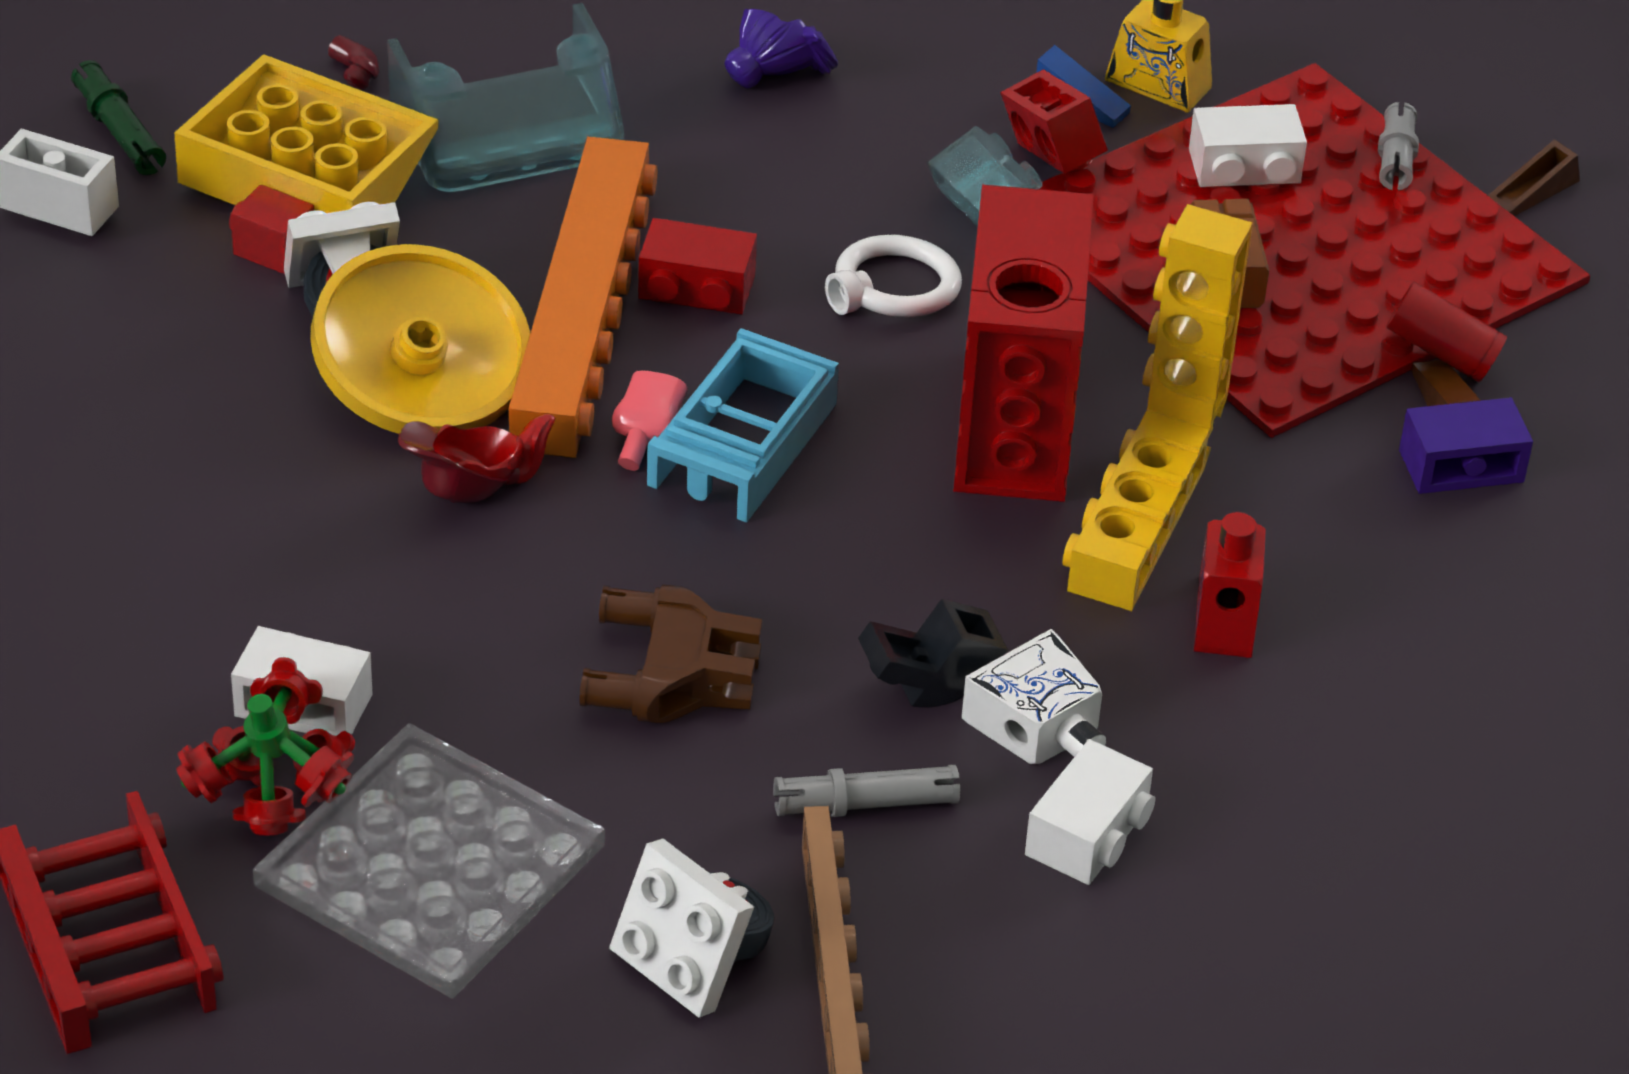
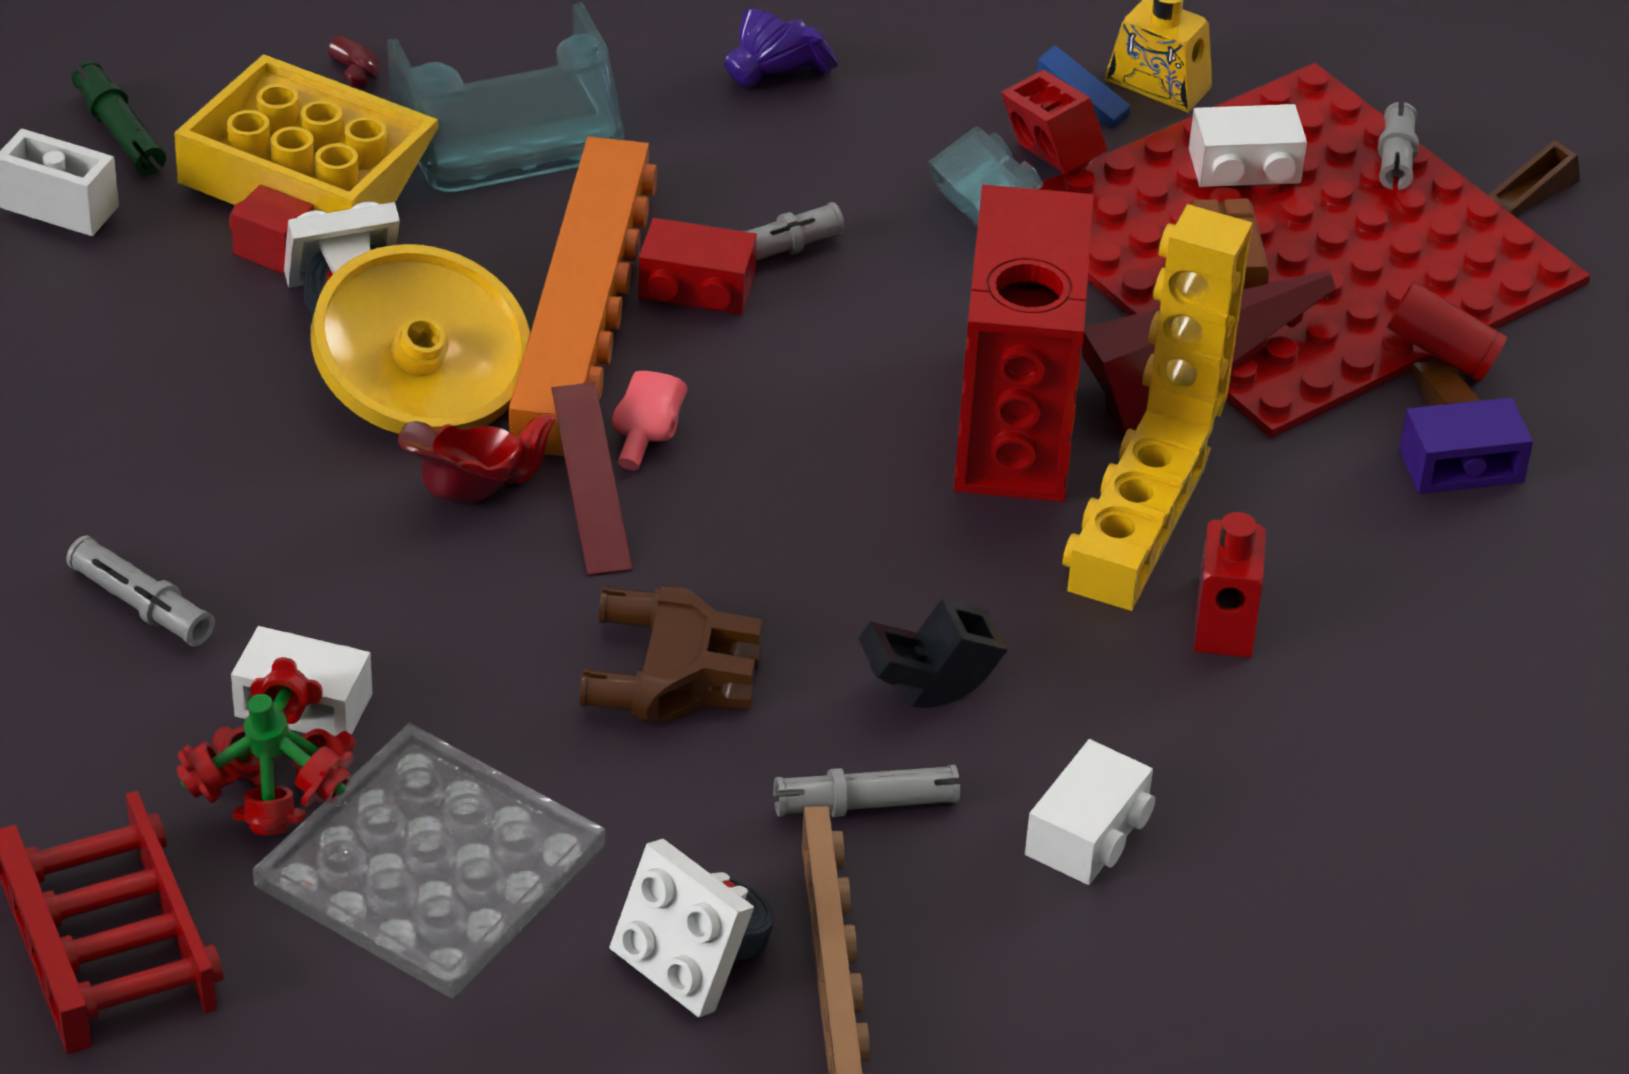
(184, 618): none -> light grey pin
(591, 478): none -> dark red sticker
(722, 455): medium azure door -> none
(795, 231): none -> light grey pin
(852, 289): white piece -> none
(1035, 700): white torso -> none
(1120, 347): none -> dark red wedge

